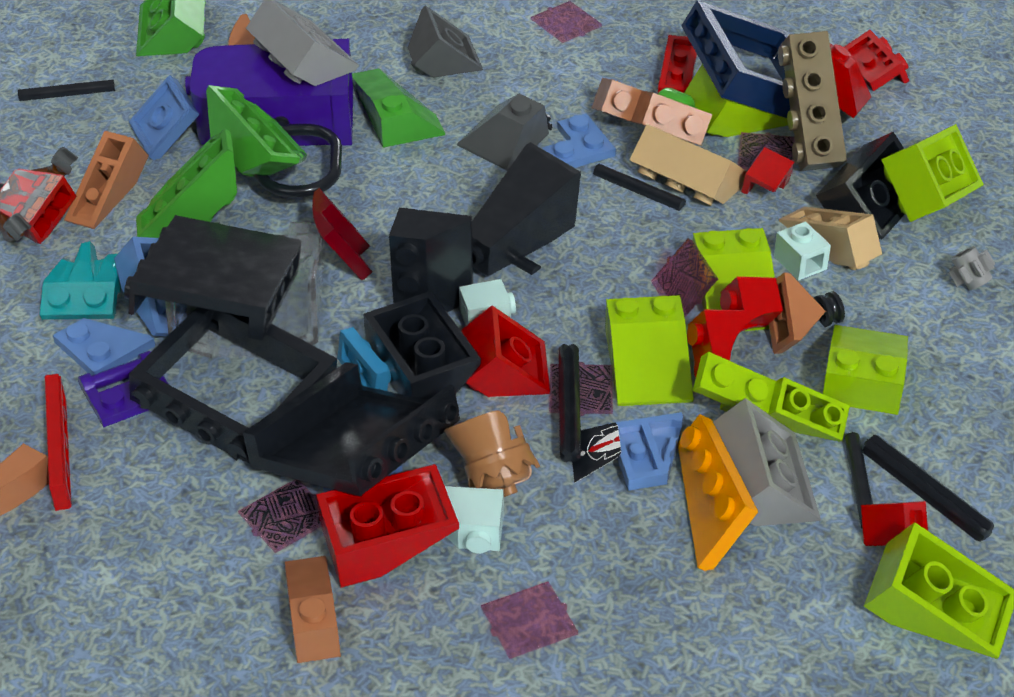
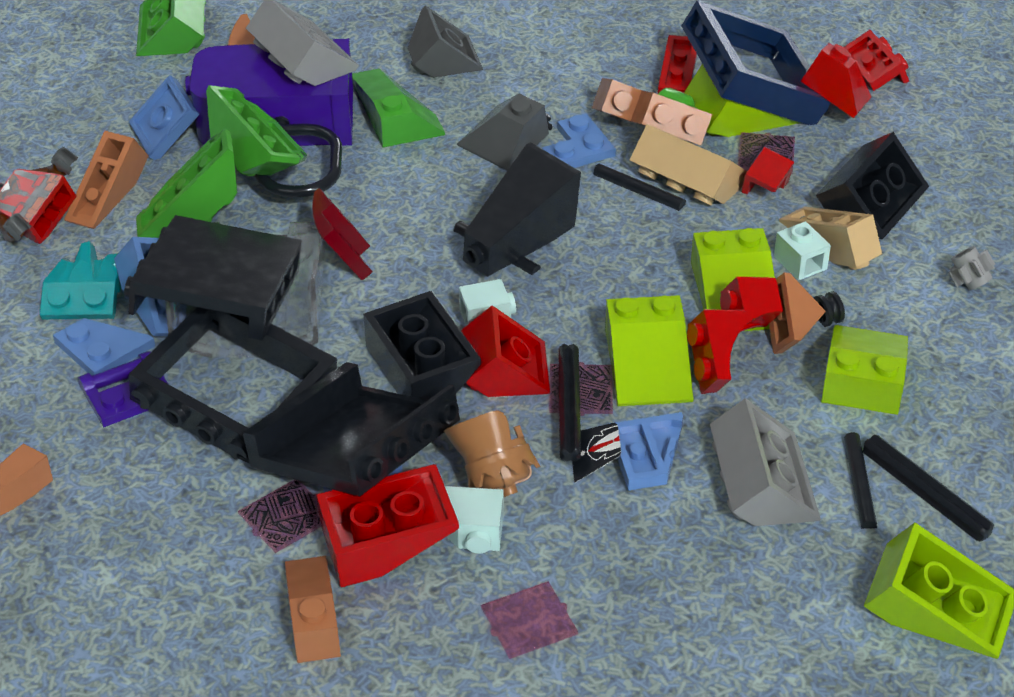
(57, 442): red tile -> none
(66, 90): black bar -> none
(358, 351): dark azure plate -> none
(431, 254): black slope -> none
(566, 21): clear pink piece -> none
(686, 276): clear pink piece -> none
(714, 493): light orange wing -> none
(785, 400): lime slope -> none
(812, 101): dark tan brick -> none
(887, 520): red panel -> none
(932, 173): lime slope -> none

